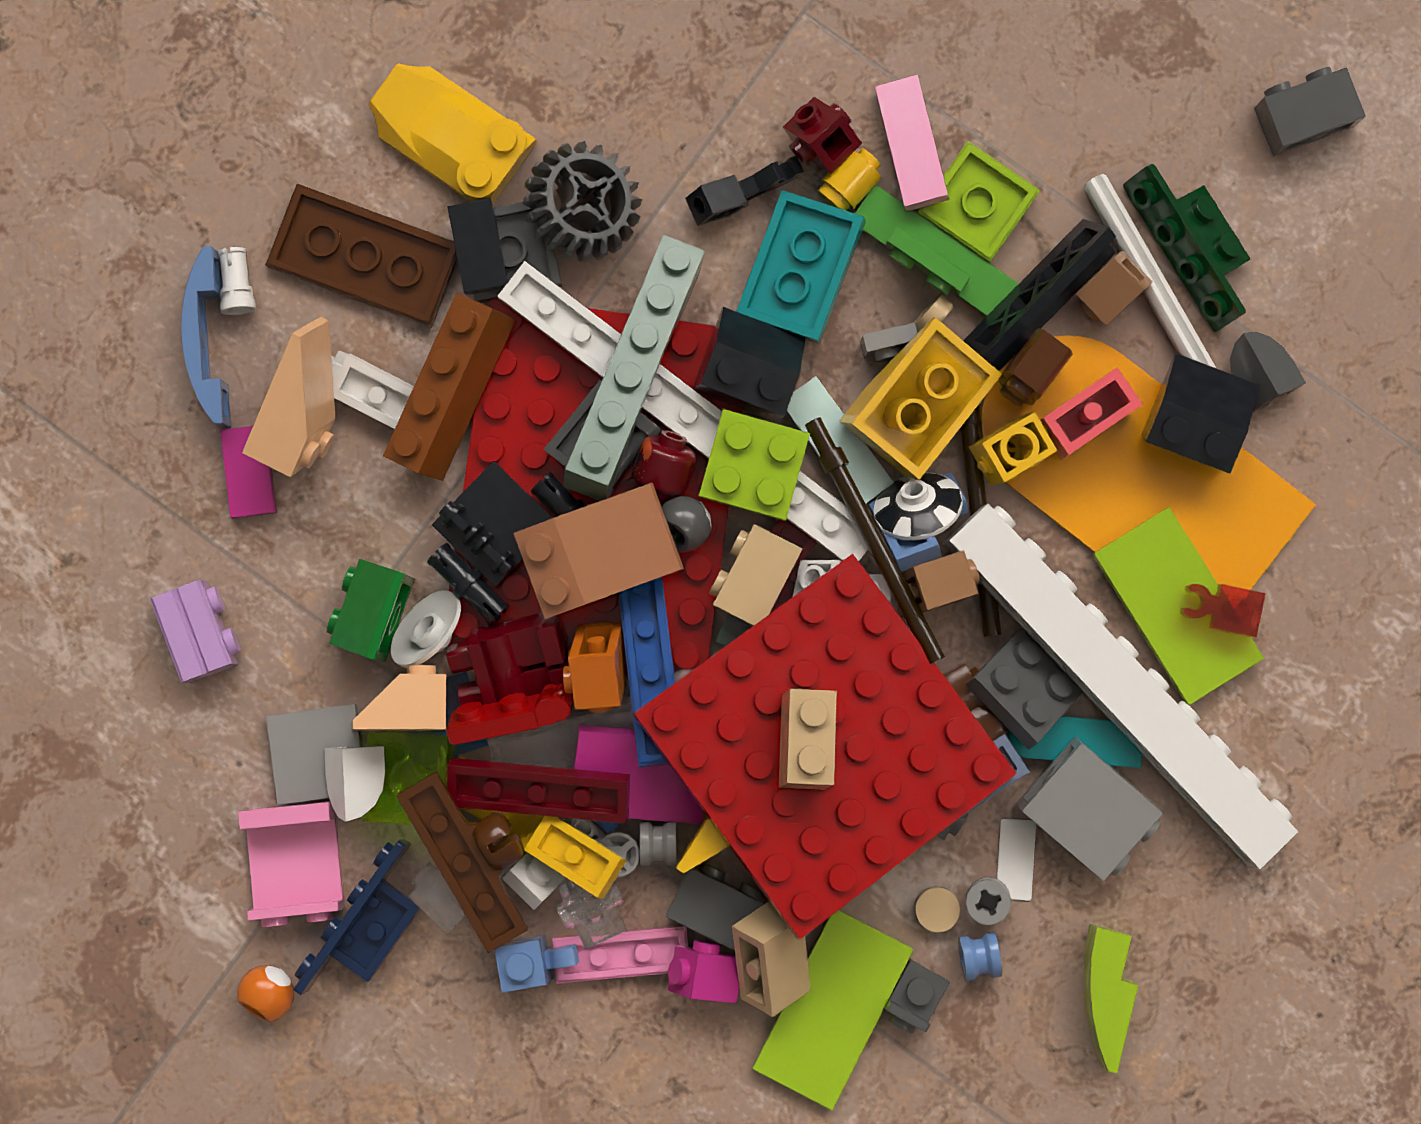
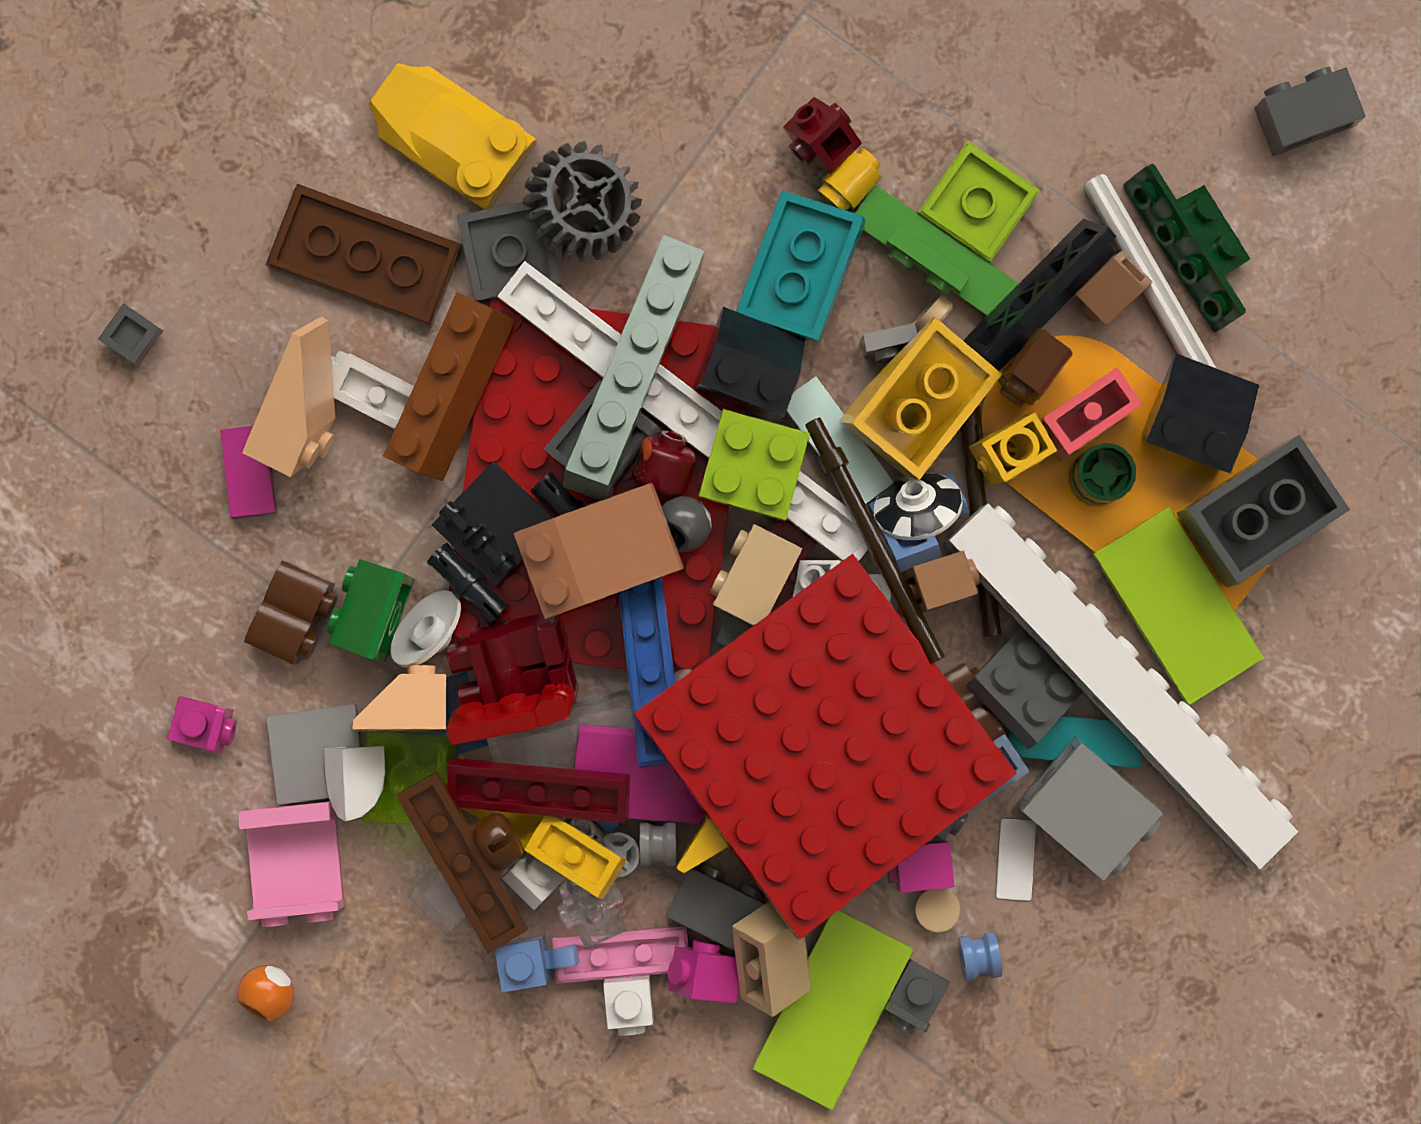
(130, 334): none -> dark grey plate
(196, 631): lavender brick -> none
(202, 725): none -> dark pink bracket
(203, 284): medium blue slope -> none
(236, 293): white pin -> none
(290, 613): none -> reddish brown brick
(369, 927): dark blue bracket -> none
(478, 246): black tile -> none
(597, 667): orange brick -> none
(629, 1004): none -> white brick
(728, 195): black piece -> none
(807, 739): tan brick -> none
(912, 143): bright pink tile -> none
(925, 869): none -> dark pink brick
(992, 890): light grey wheel -> none
(1102, 474): none -> dark green wheel
(1107, 994): lime slope -> none
(1231, 610): clear red plate -> none
(1263, 511): none -> dark grey brick
(1267, 364): dark grey brick -> none

